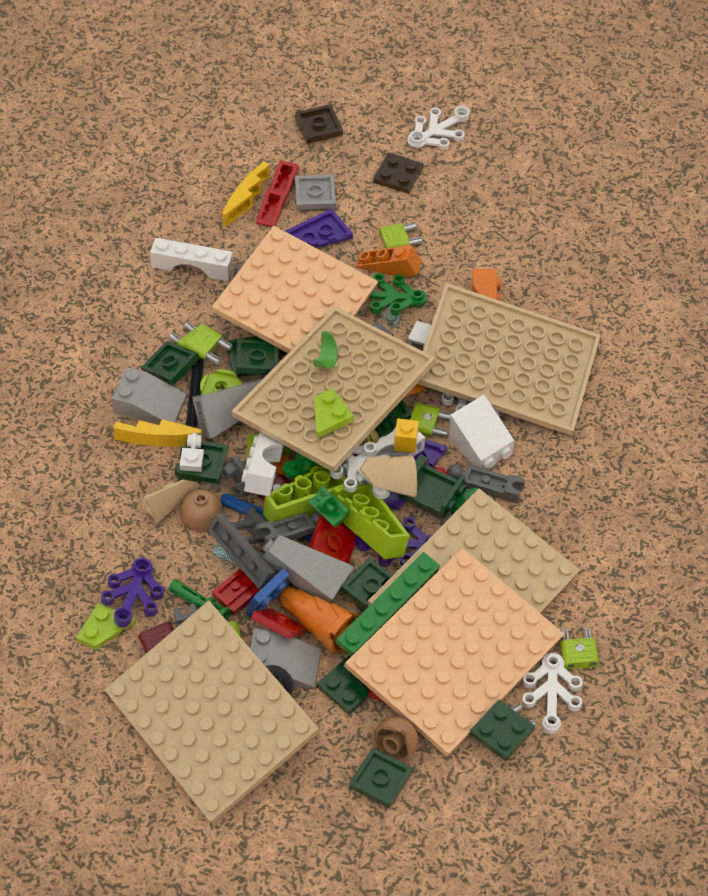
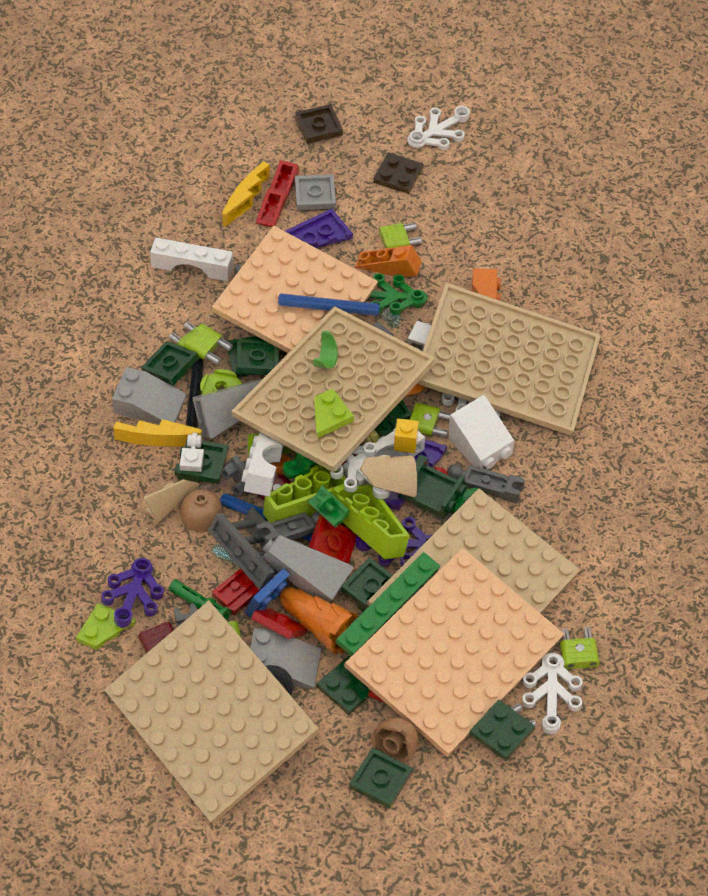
(327, 304): none -> blue axle

